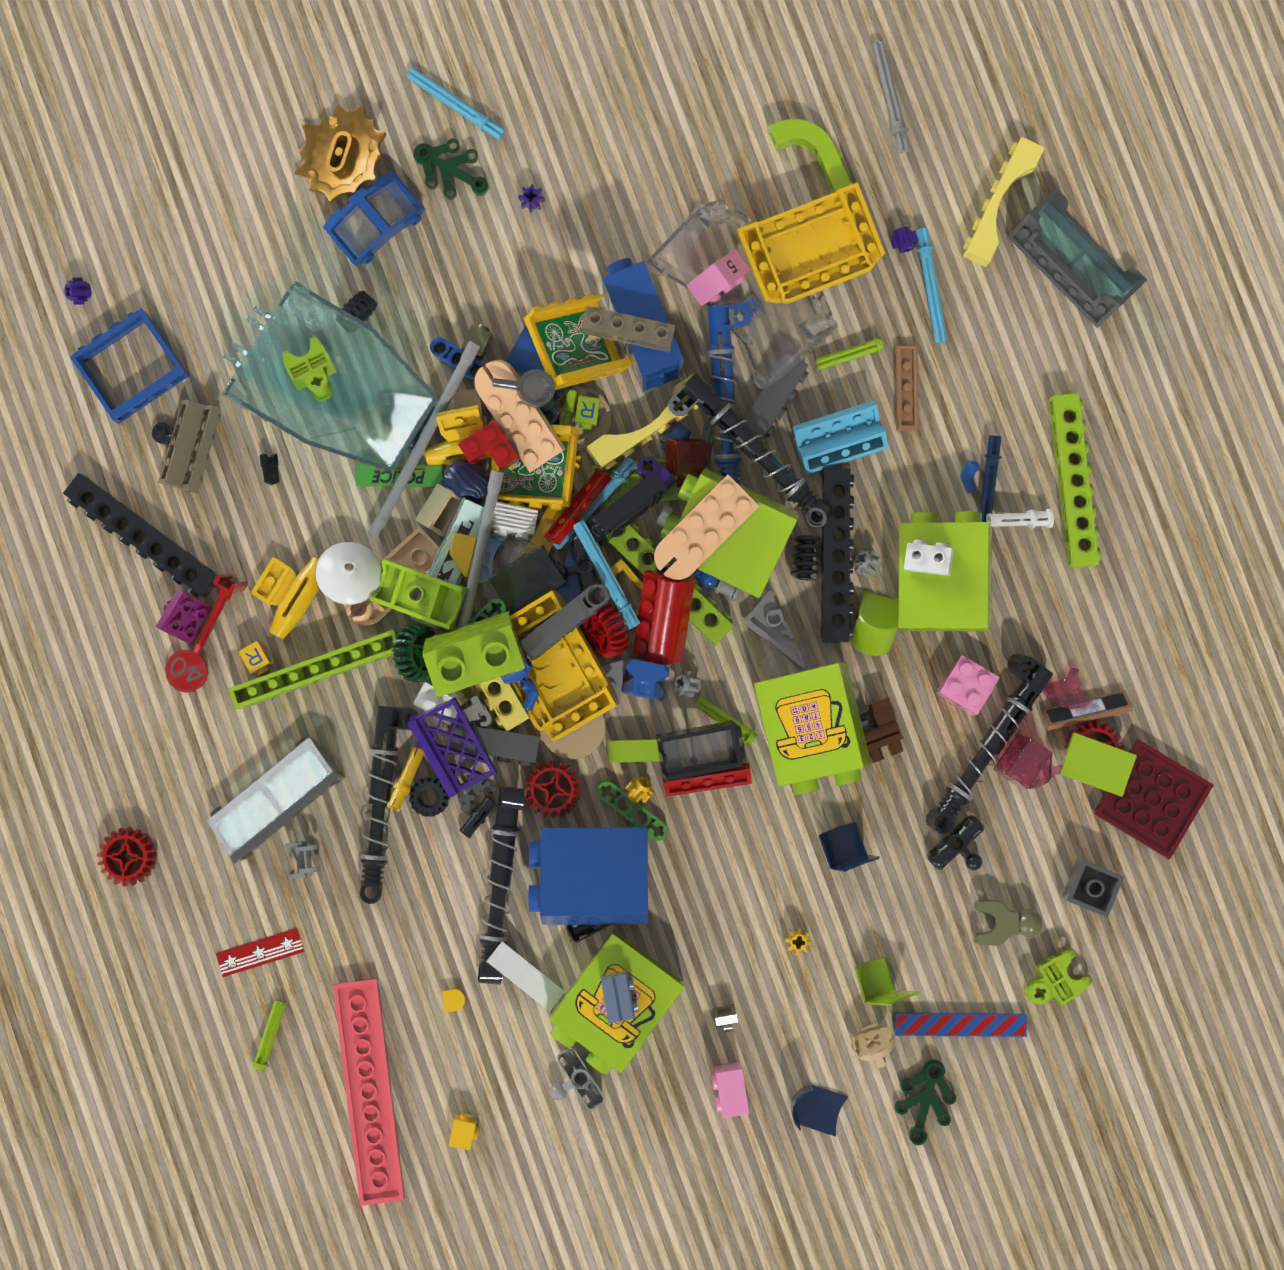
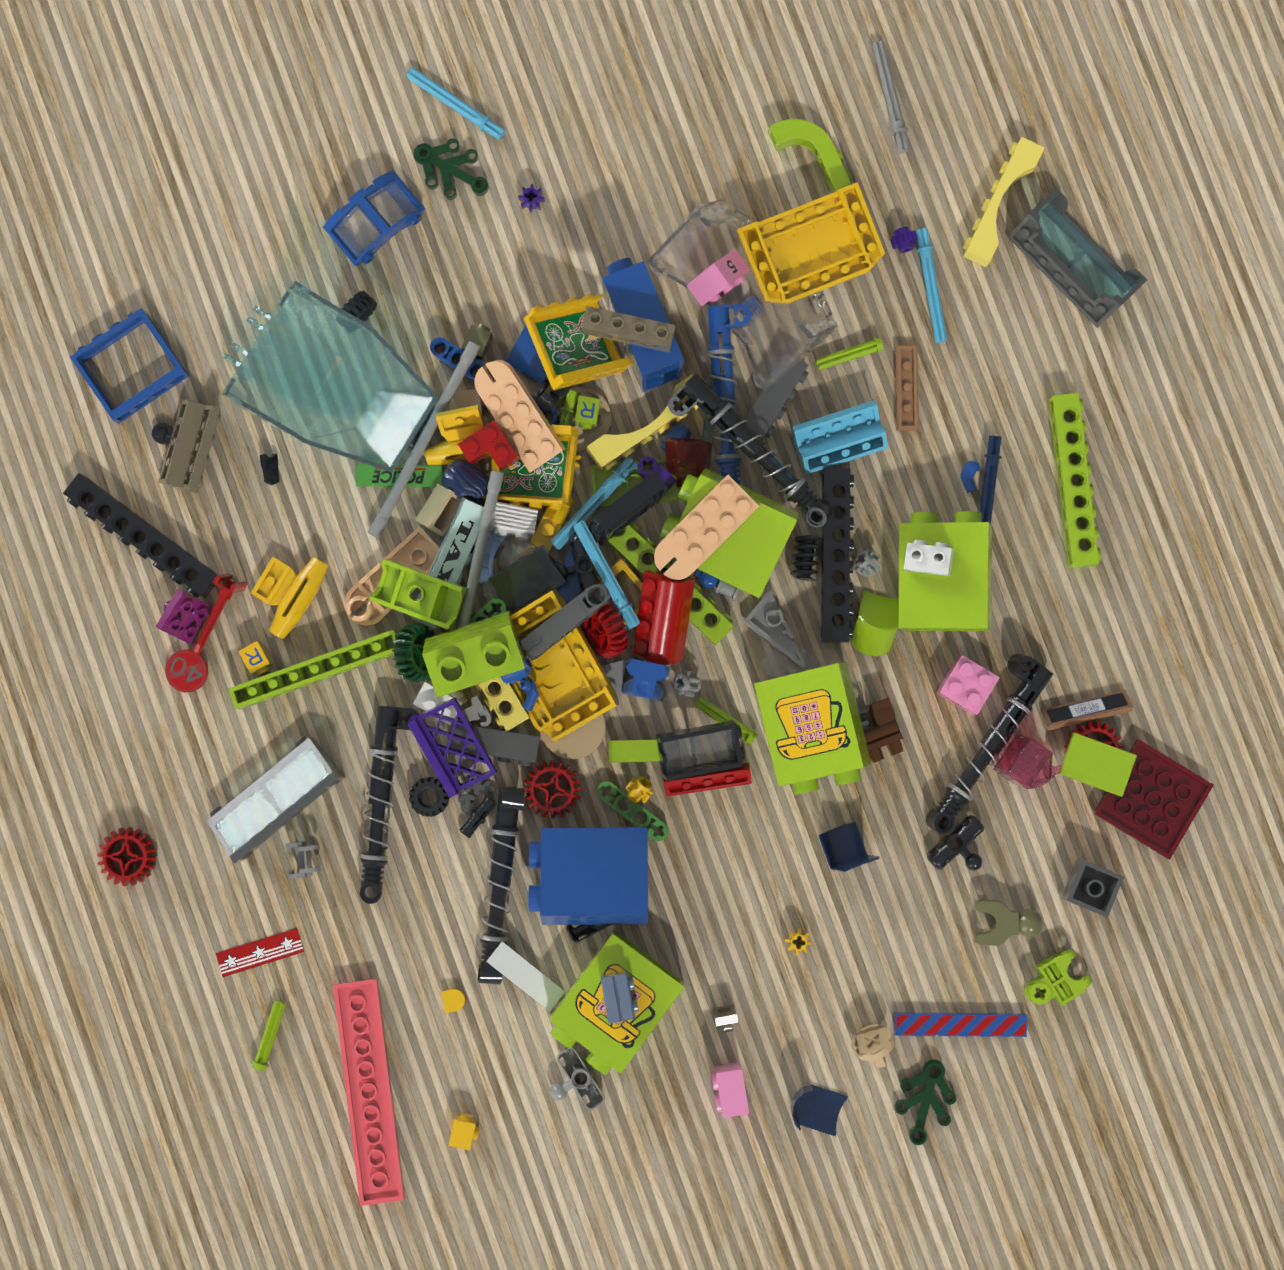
(78, 291): dark purple gear -> none
(311, 370): lime piece -> none
(341, 153): pearl gold piece -> none
(346, 585): white dish -> none
(402, 787): yellow pin -> none
(462, 551): yellow tile -> none
(533, 388): piece -> none
(578, 507): red tile -> none
(664, 515): white tile -> none
(877, 983): lime piece -> none
(1031, 519): white pin -> none
(1067, 692): clear pink hand -> none

